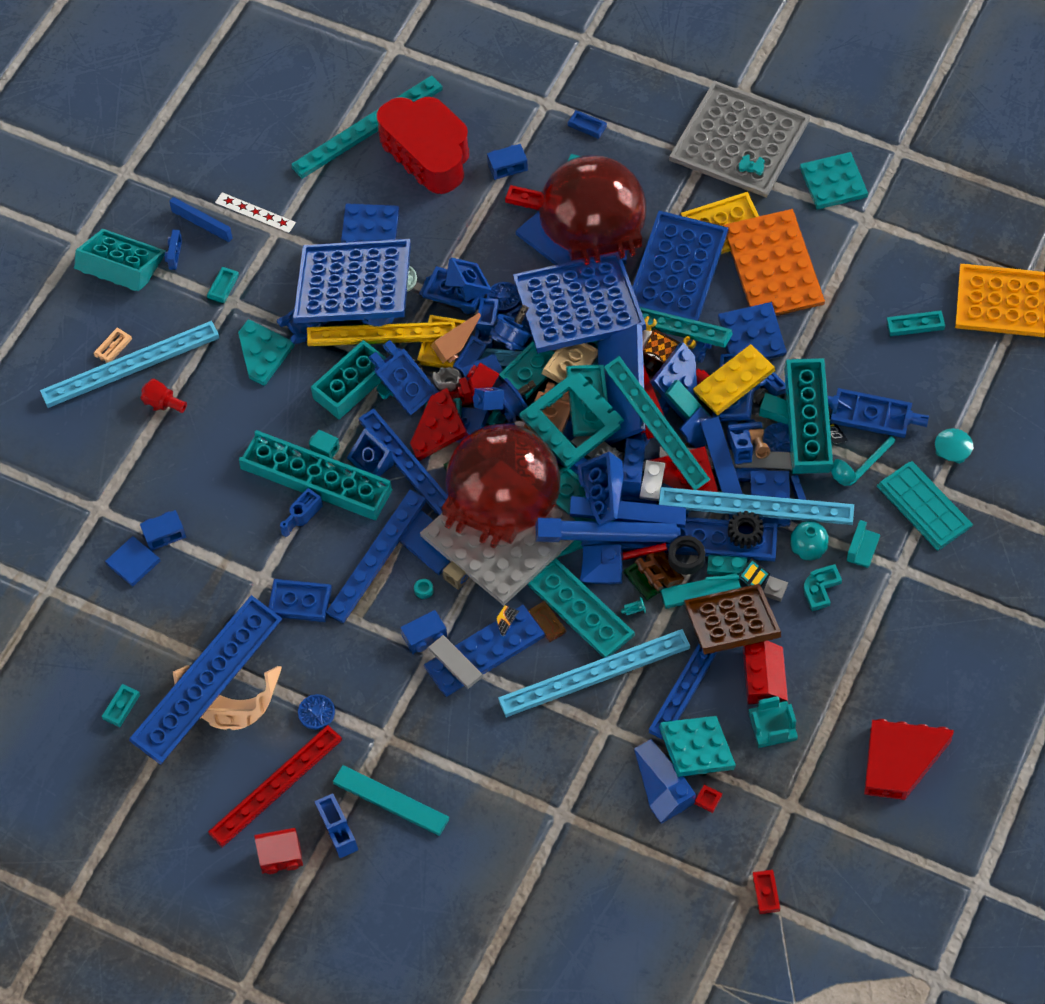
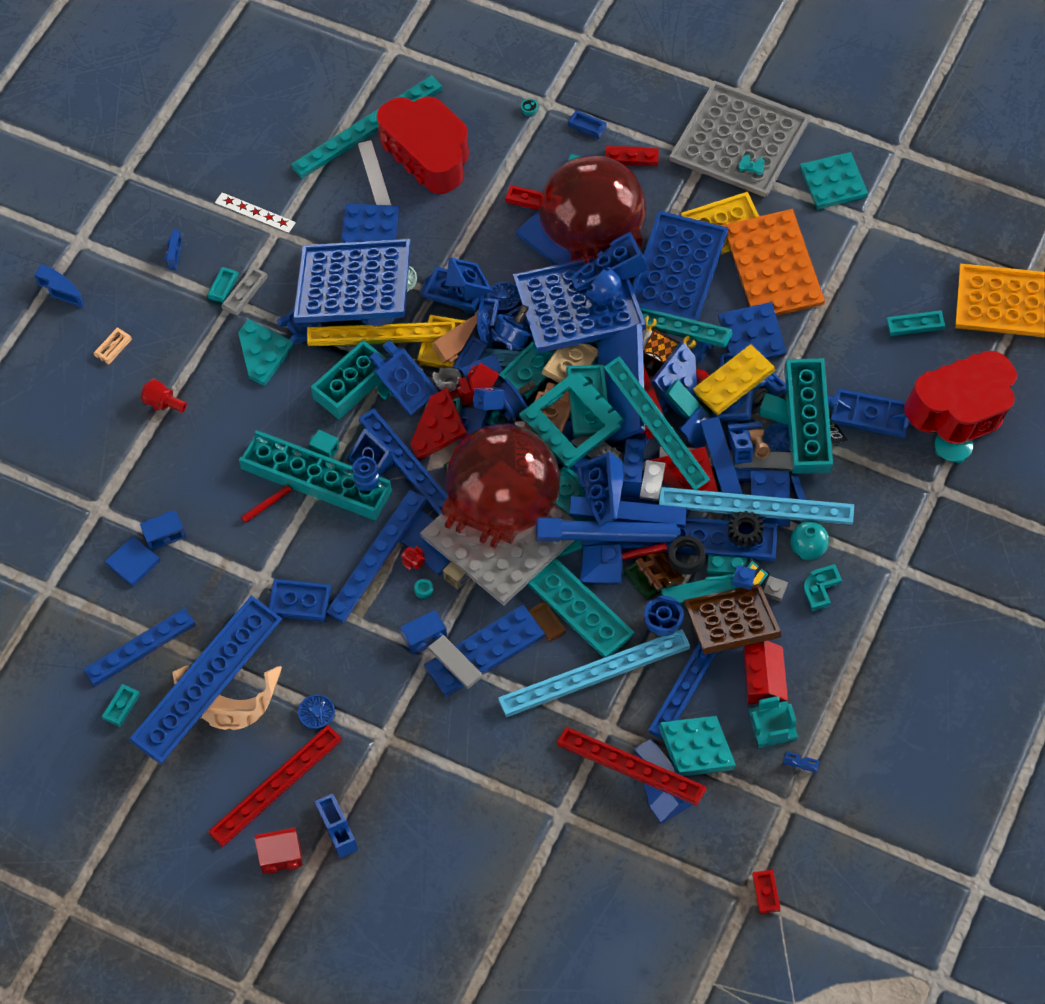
(58, 285): none -> blue slope
(118, 259): teal slope -> none
(129, 364): medium azure plate -> none
(139, 647): none -> blue plate
(201, 219): blue tile -> none
(244, 291): none -> light grey tile
(266, 503): none -> red bar
(301, 511): blue piece -> none
(365, 473): none -> blue wheel
(374, 173): none -> white sticker
(391, 800): teal tile -> none
(413, 558): none -> red gear
(484, 326): none -> blue wheel
(505, 618): sticker -> none
(507, 161): blue brick -> none
(529, 107): none -> teal tile
(605, 287): none -> blue cylinder
(622, 257): none -> blue wedge
(631, 766): none -> red tile
(633, 155): none -> red plate
(634, 607): teal piece -> none
(663, 616): none -> blue cylinder
(708, 798): red plate -> none
(744, 577): none -> blue plate
(805, 765): none -> blue piece
(845, 474): teal piece -> none
(863, 546): teal panel -> none
(901, 756): red slope -> none
(924, 505): teal piece -> none
(963, 397): none -> red brick

